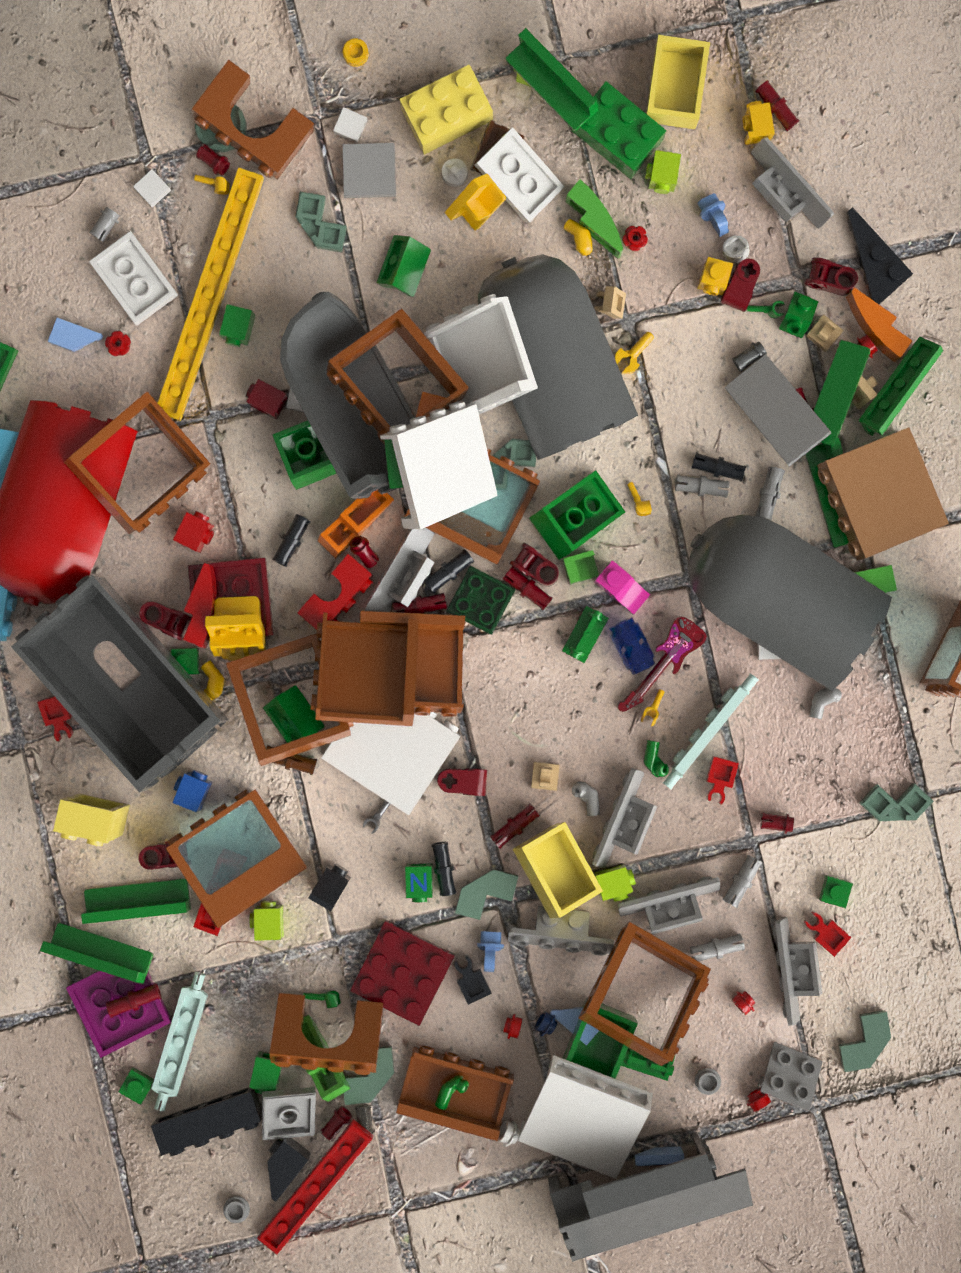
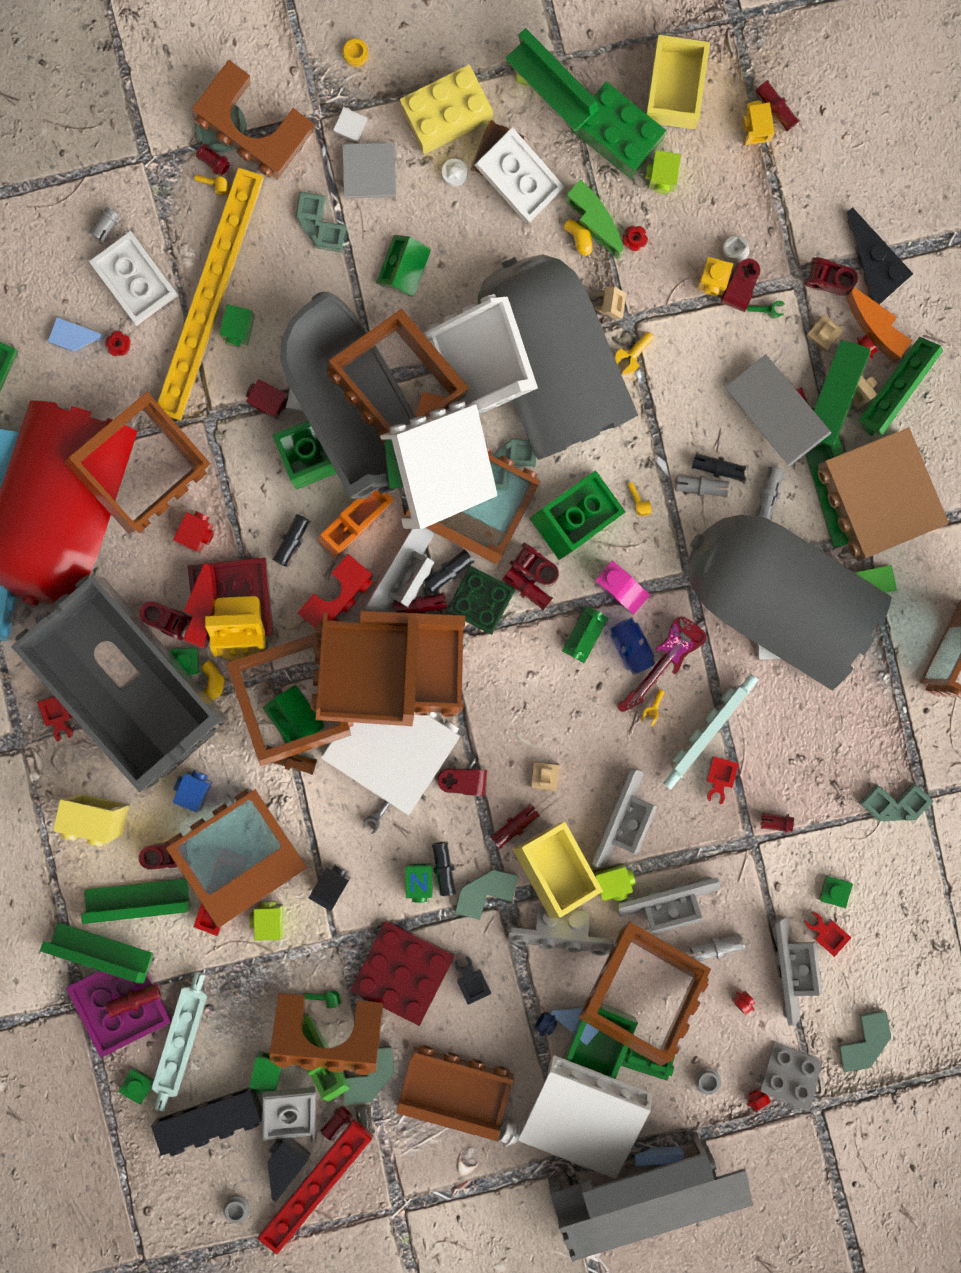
(152, 188): white tile -> none
(360, 546): dark red pin -> none
(448, 1088): green arm -> none
(477, 201): yellow panel -> none
(490, 943): medium blue piece -> none
(513, 1026): red plate -> none
(580, 567): bright green panel -> none
(588, 795): light grey arm -> none
(652, 760): green arm -> none
(712, 211): medium blue piece -> none
(742, 881): light grey pin -> none
(749, 356): dark grey pin -> none
(786, 187): light grey bracket -> none
(798, 315): green bracket -> none
(822, 699): light grey arm -> none

